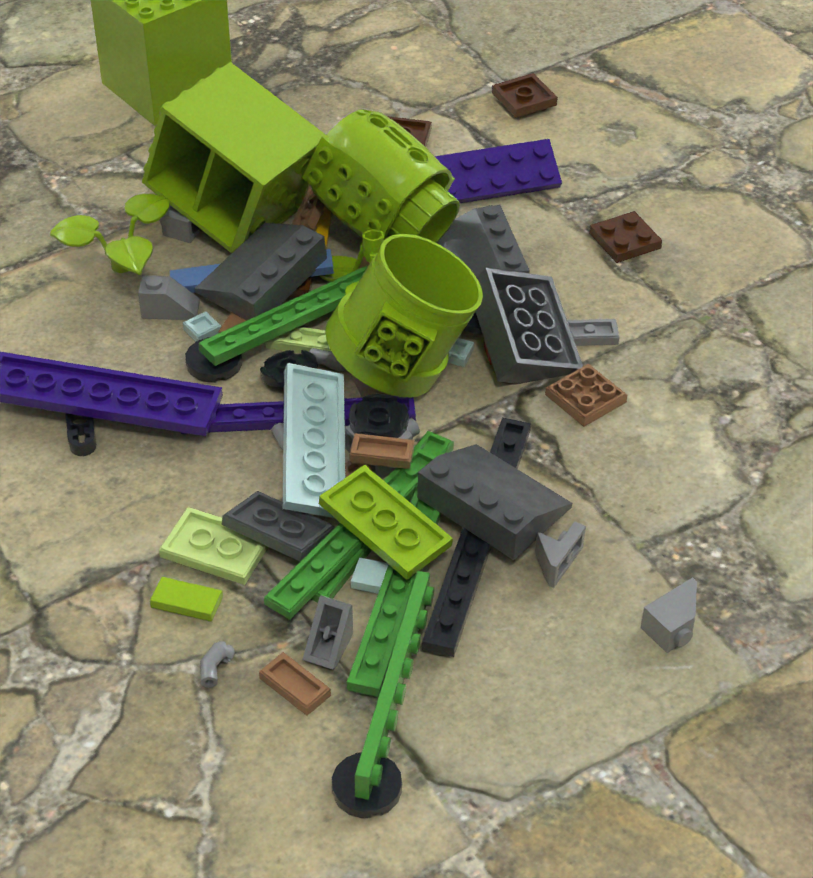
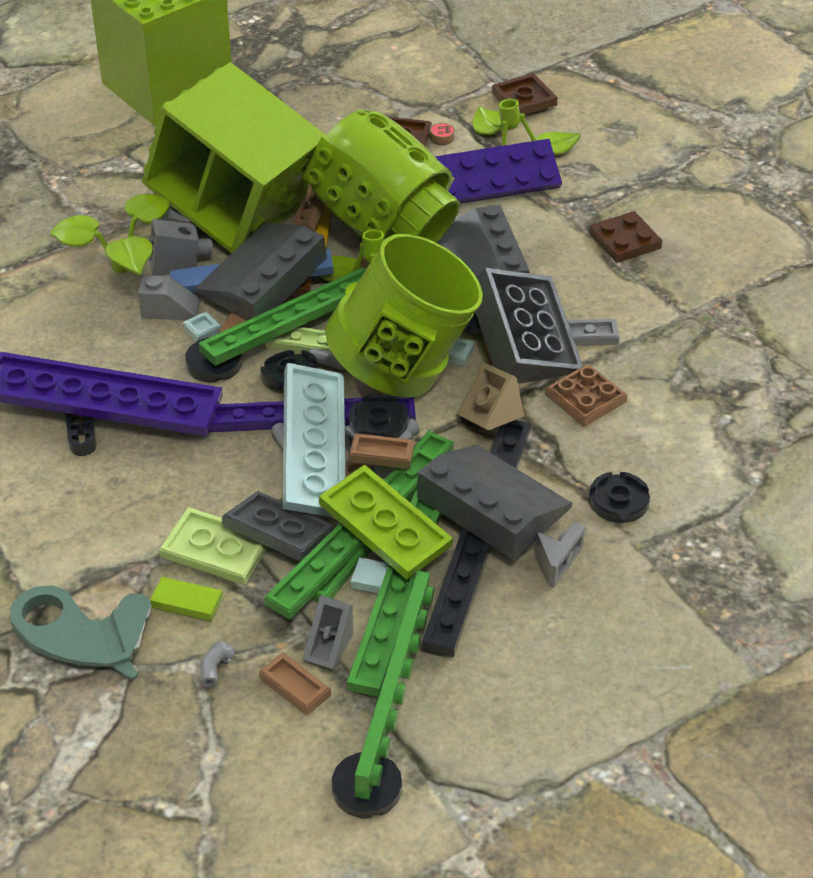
(76, 637): none -> sand green animal
(175, 246): none -> light grey torso
(442, 133): none -> tile
(492, 399): none -> tan slope
(508, 117): none -> lime plant
(619, 497): none -> black tile
(672, 616): light grey slope -> none

